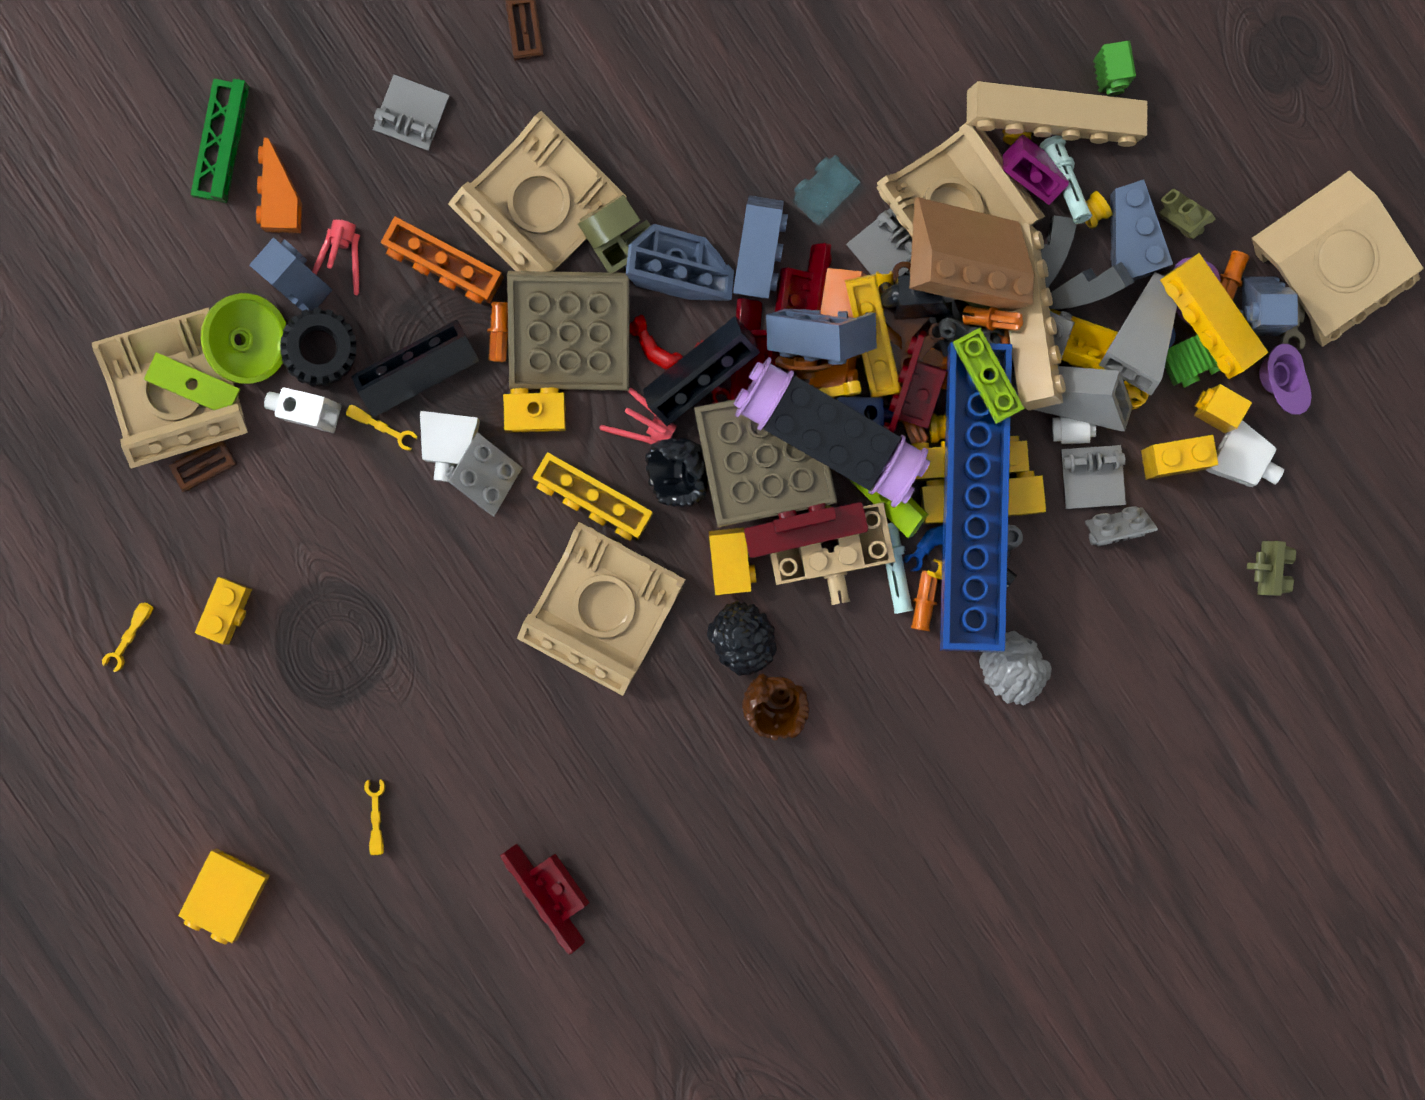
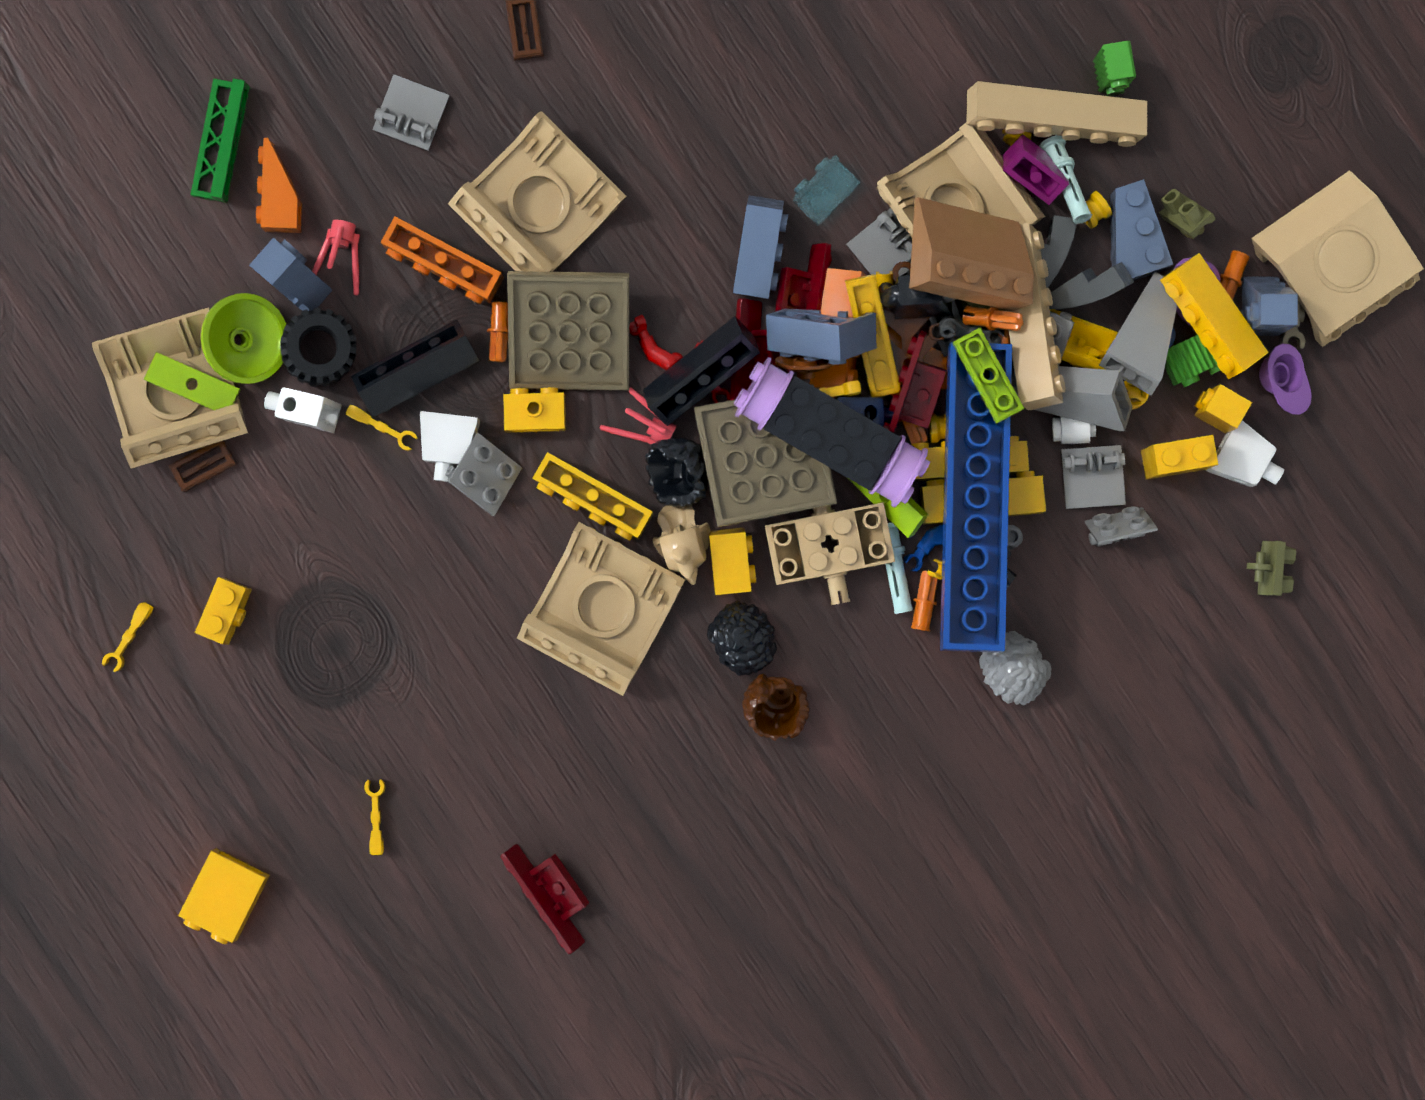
(608, 221): olive brick -> none
(615, 252): olive brick -> none
(679, 265): sand blue wedge -> none
(682, 541): none -> tan head
(805, 529): dark red bracket -> none

